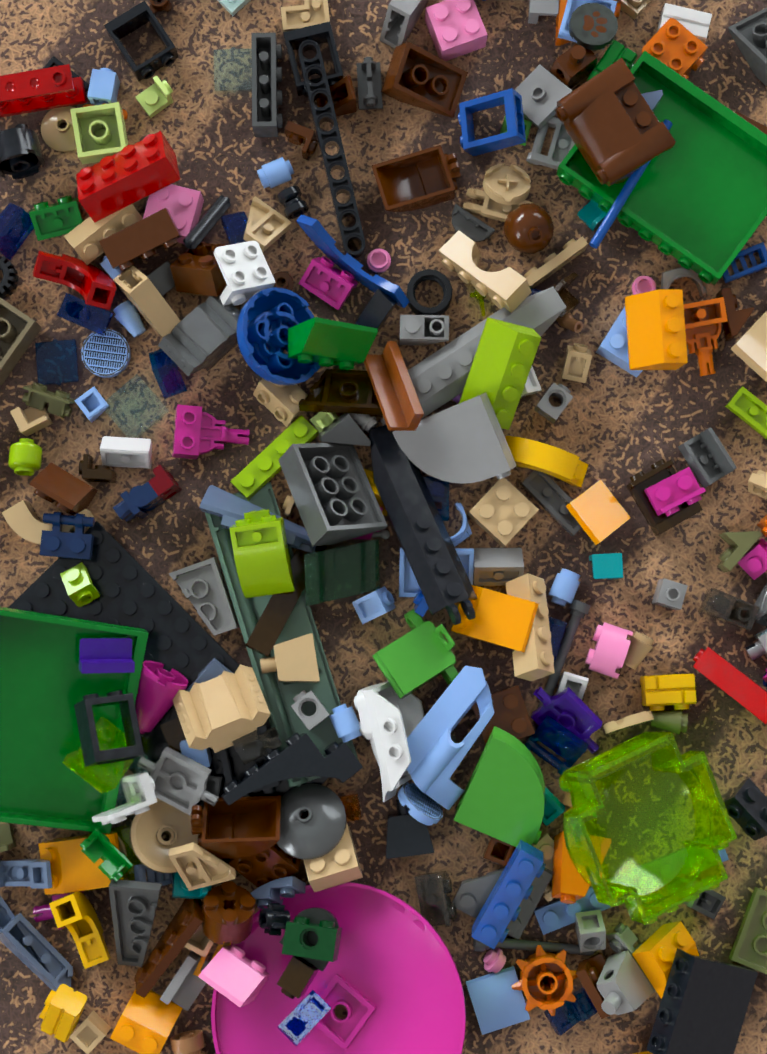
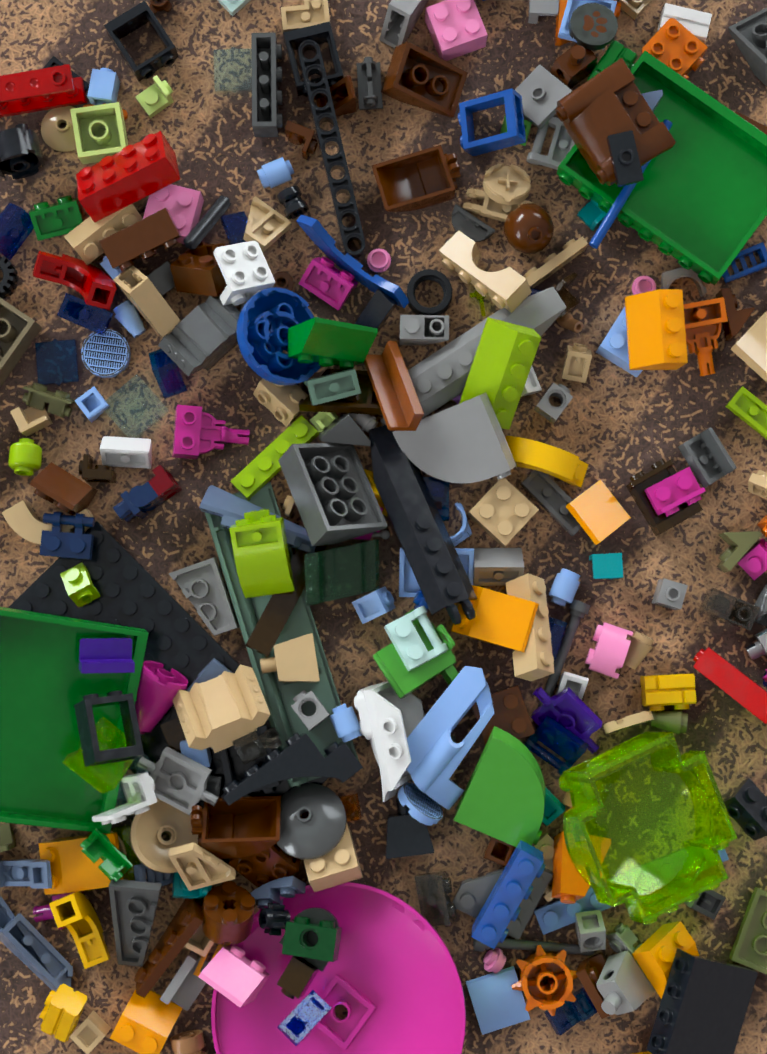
(333, 386): none -> sand green panel
(408, 642): none -> light aqua plate
(625, 158): none -> black plate

